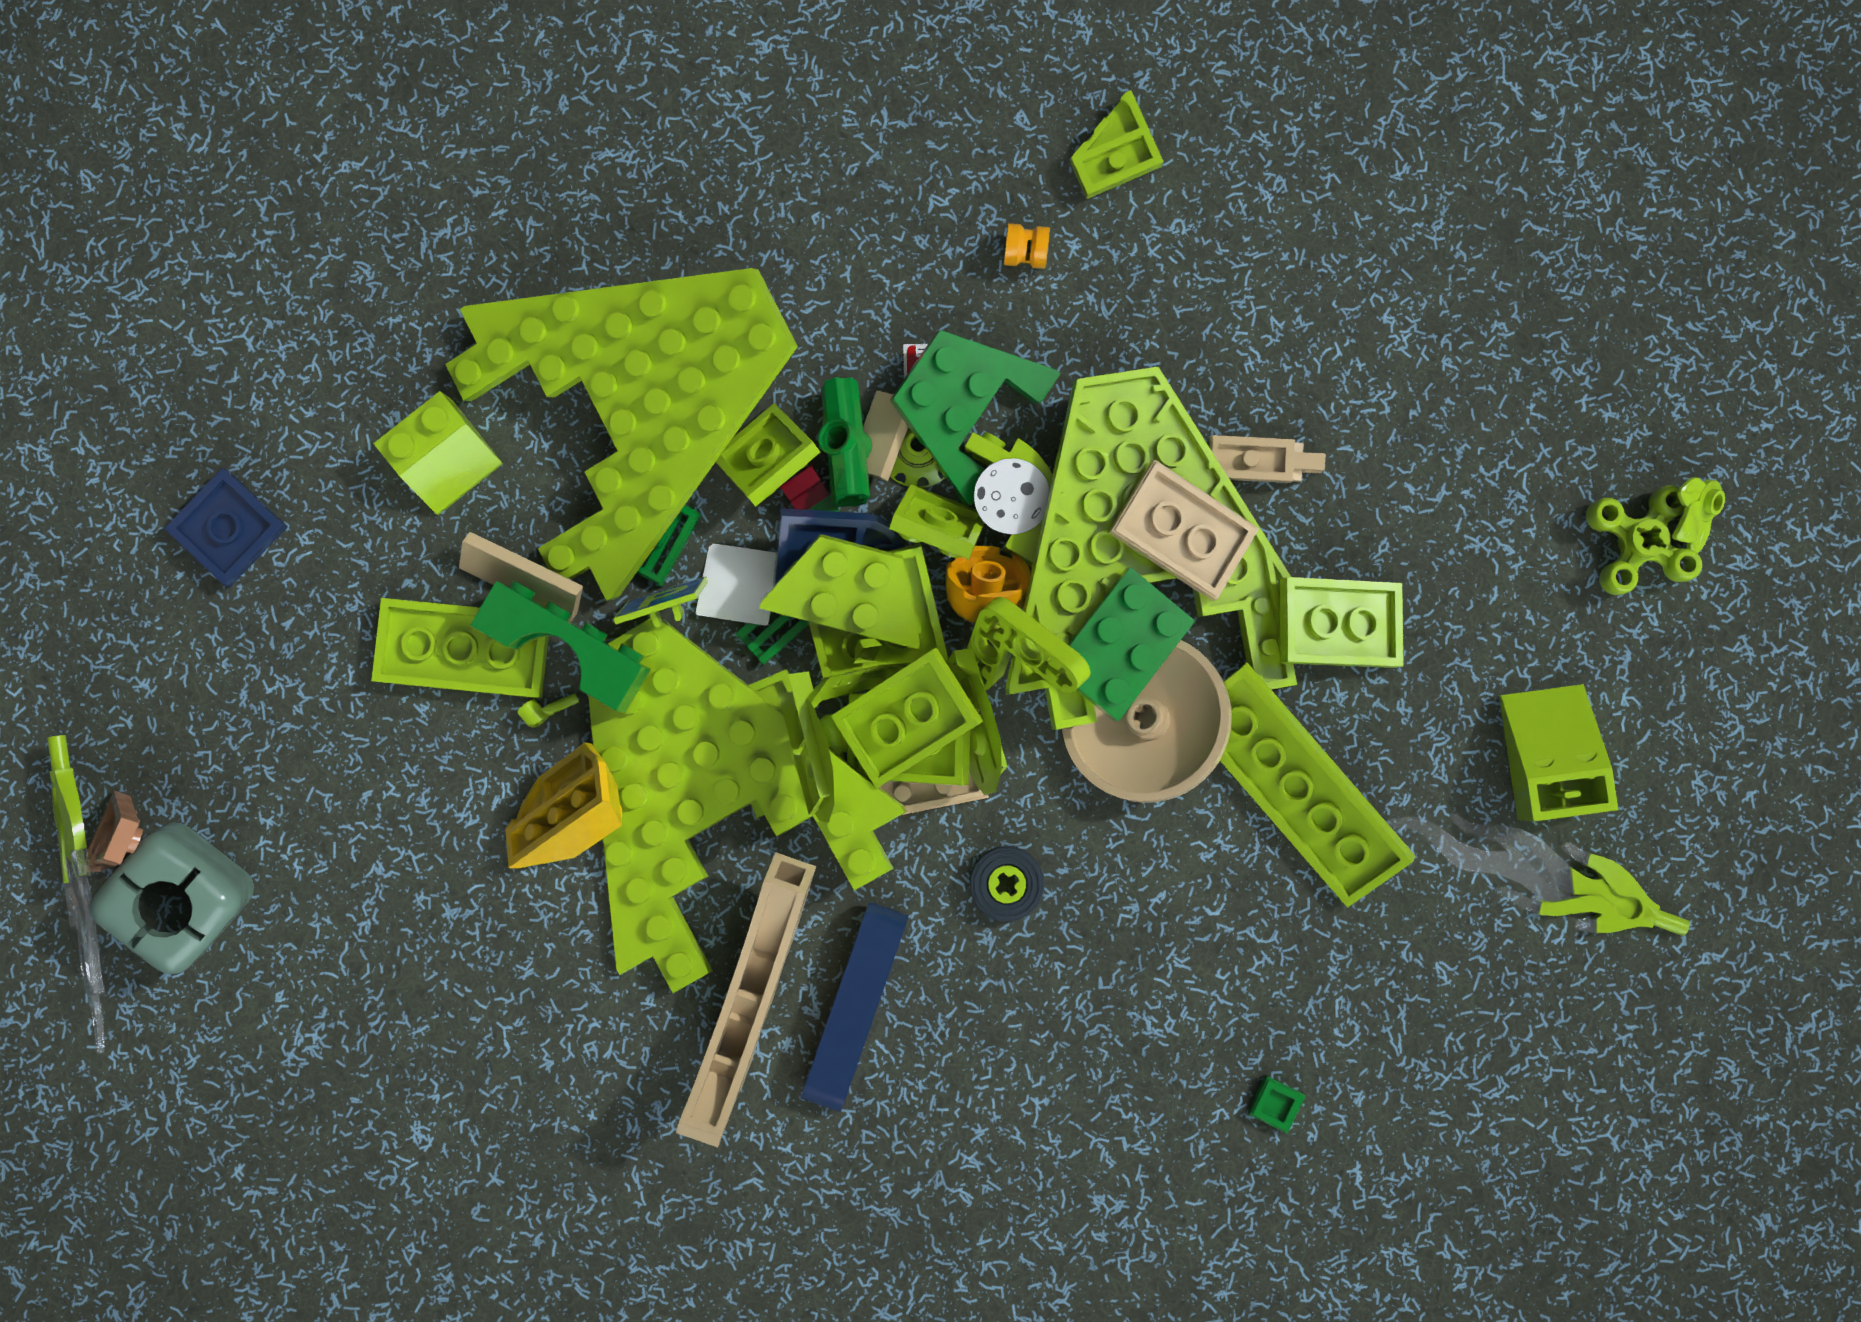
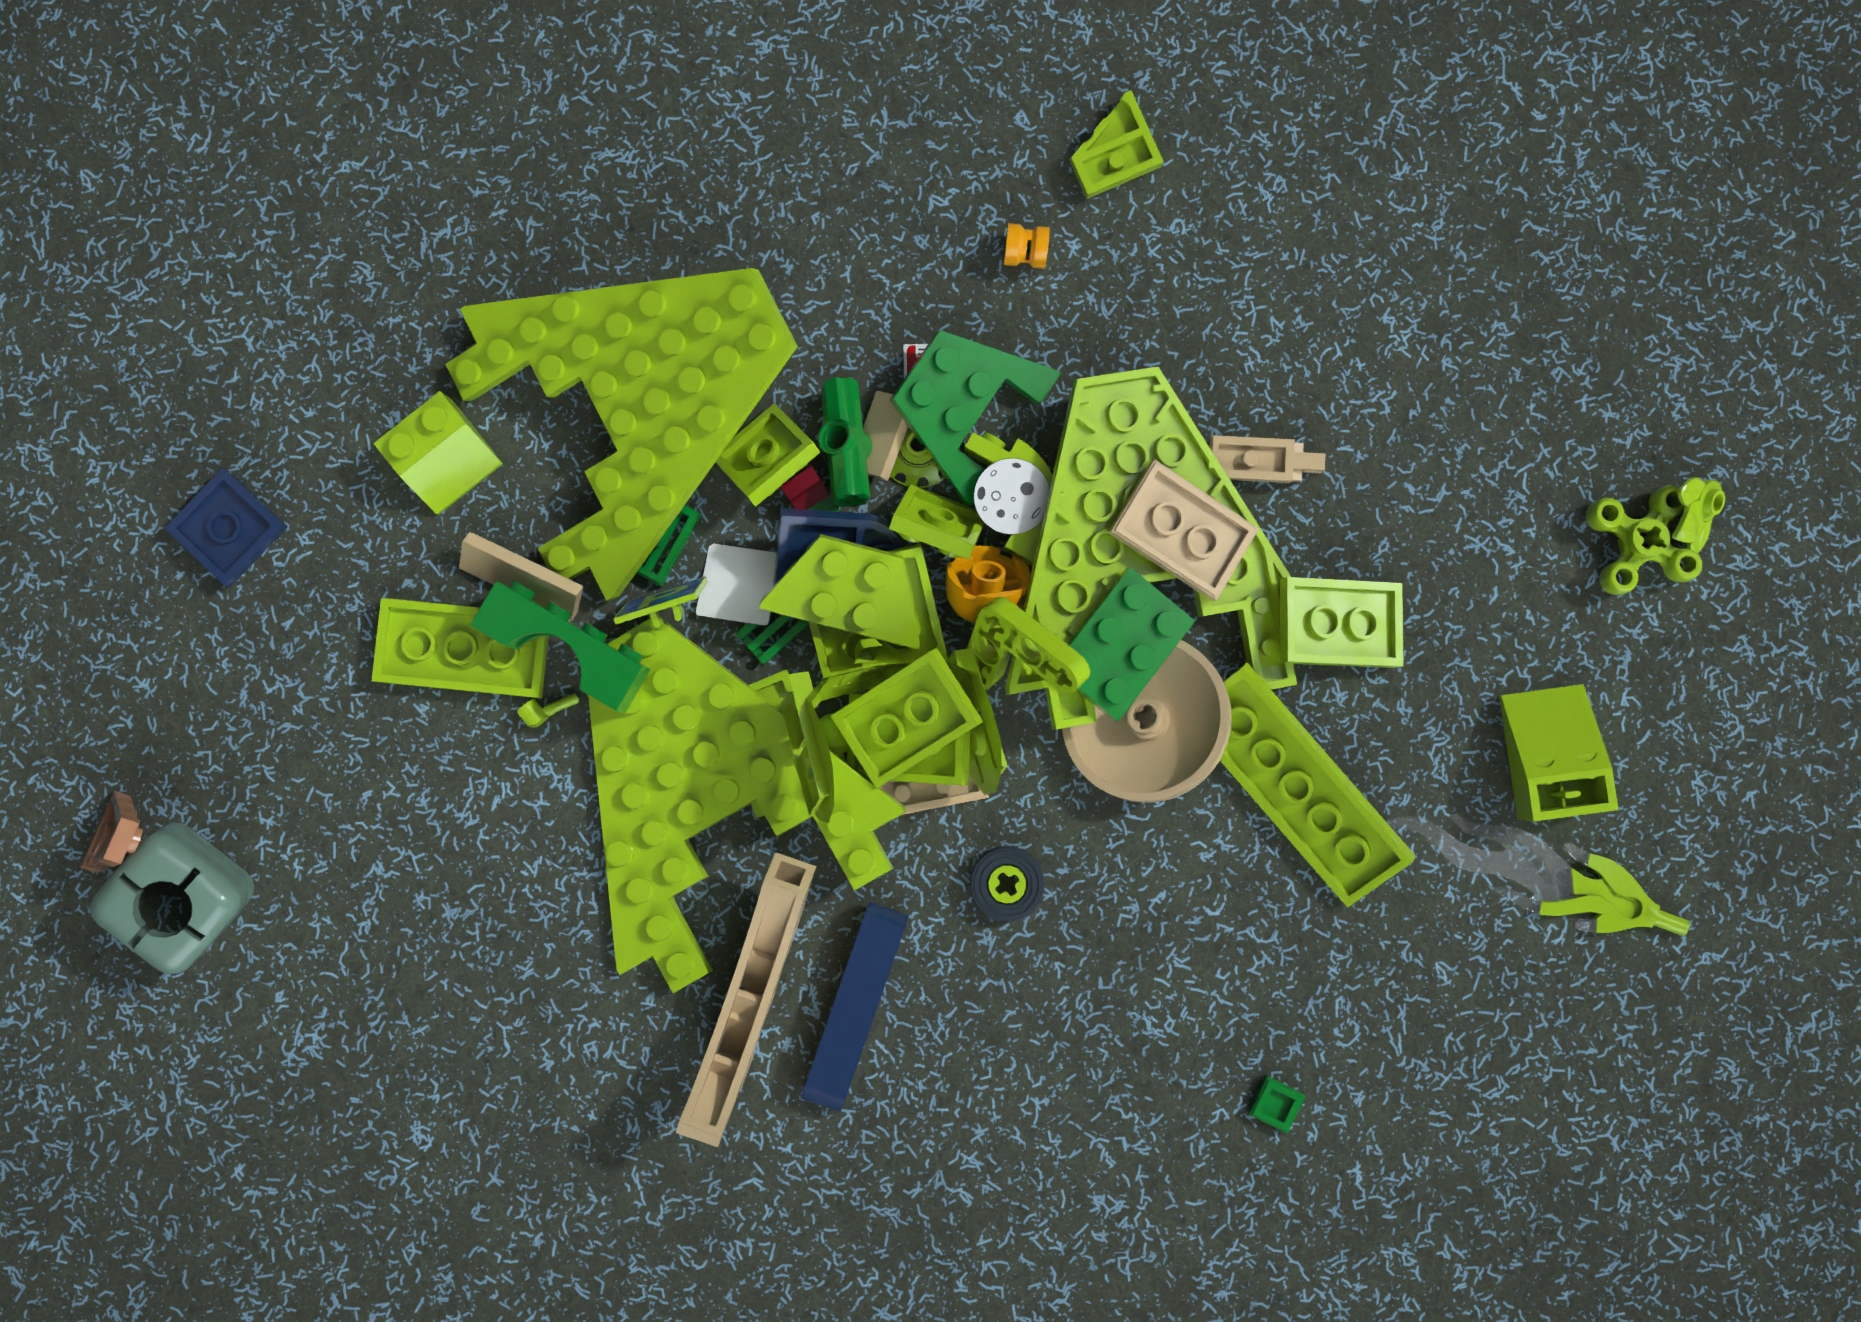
(75, 875): piece -> none
(565, 811): yellow wedge -> none

